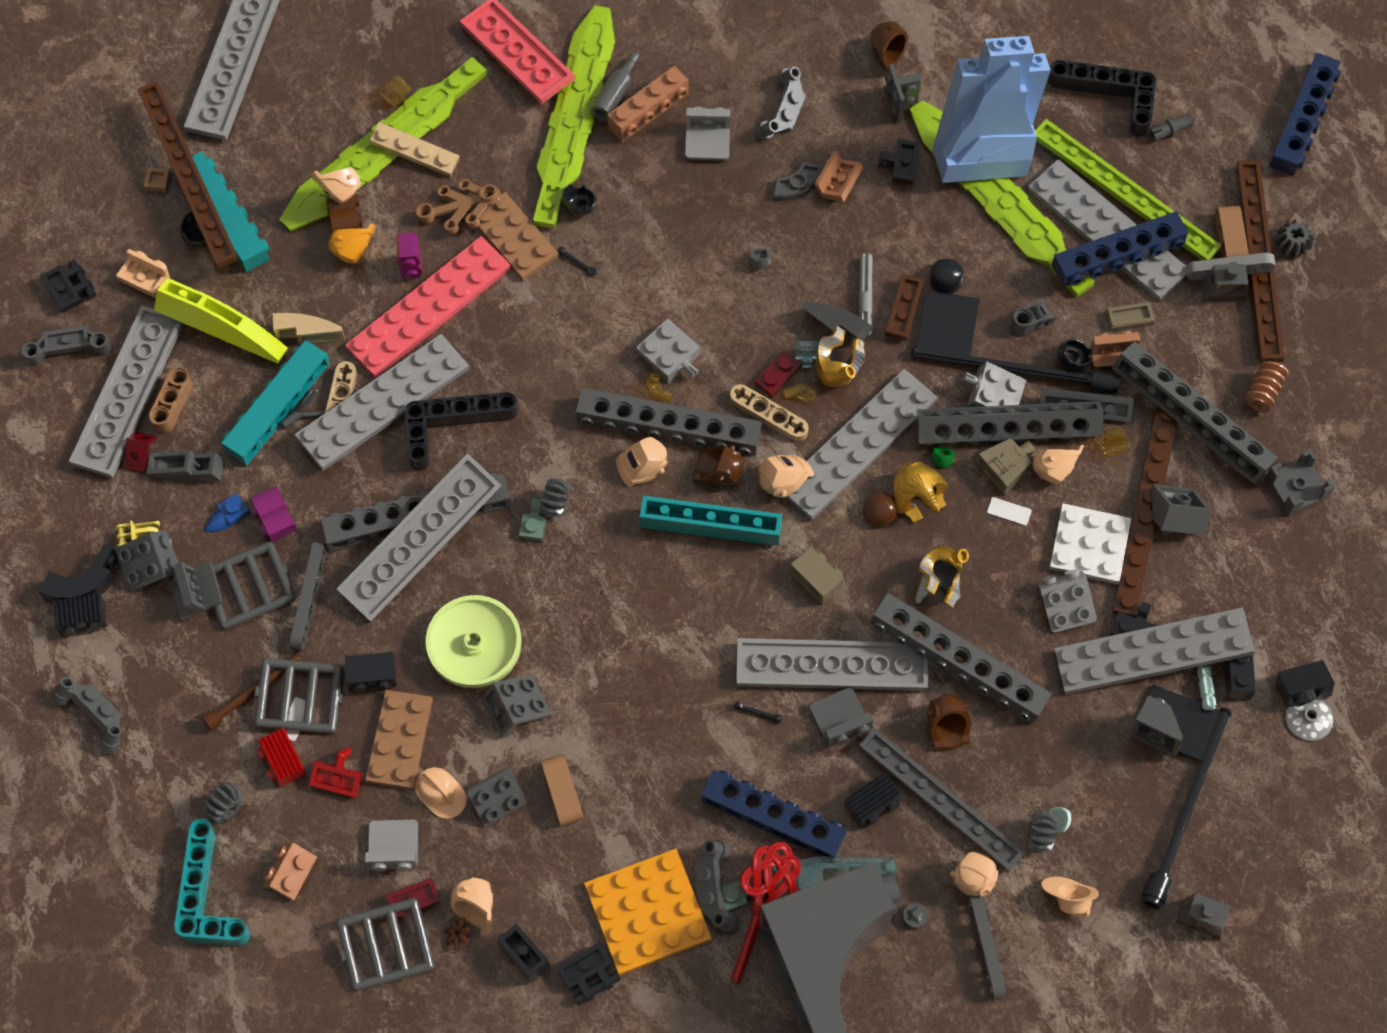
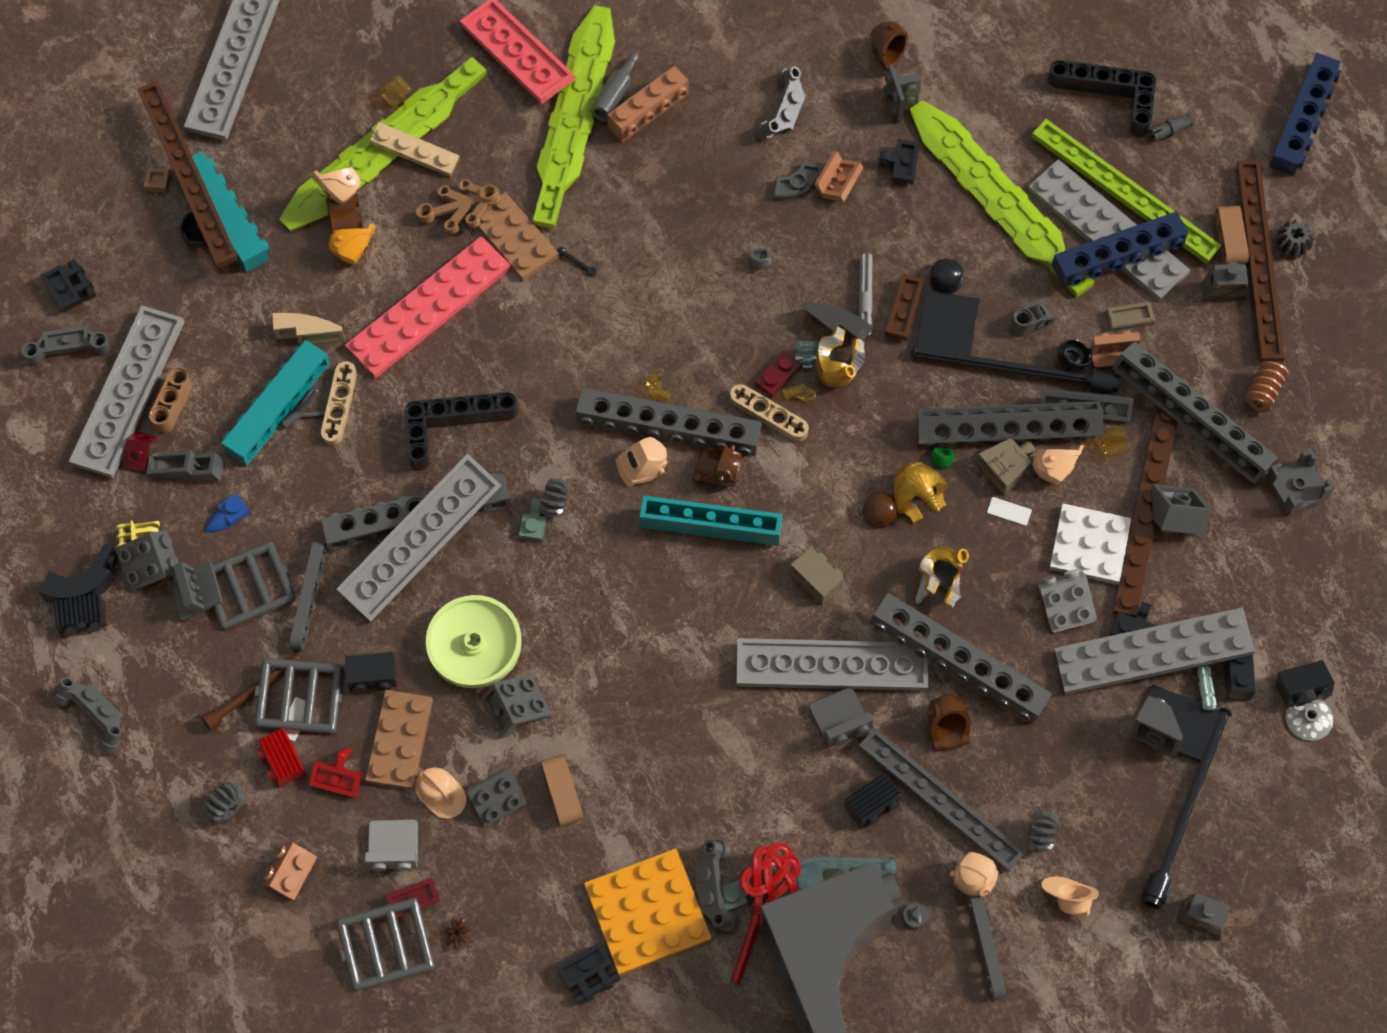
(143, 273): light nougat bracket -> none
(199, 891): teal beam -> none
(216, 319): neon yellow wedge -> none
(273, 513): magenta brick -> none
(381, 402): light grey plate -> none
(408, 255): magenta brick -> none
(474, 902): light nougat helmet -> none
(523, 953): black brick -> none
(578, 200): black hair -> none
(669, 351): light grey plate -> none
(707, 133): light grey bracket -> none
(776, 718): black hinge -> none
(780, 827): dark blue brick -> none
(783, 474): light nougat helmet -> none
(861, 442): light grey plate -> none
(992, 112): light blue panel -> none
(994, 387): light grey plate -> none
(1063, 817): light aqua piece -> none
(1254, 264): light grey beam -> none

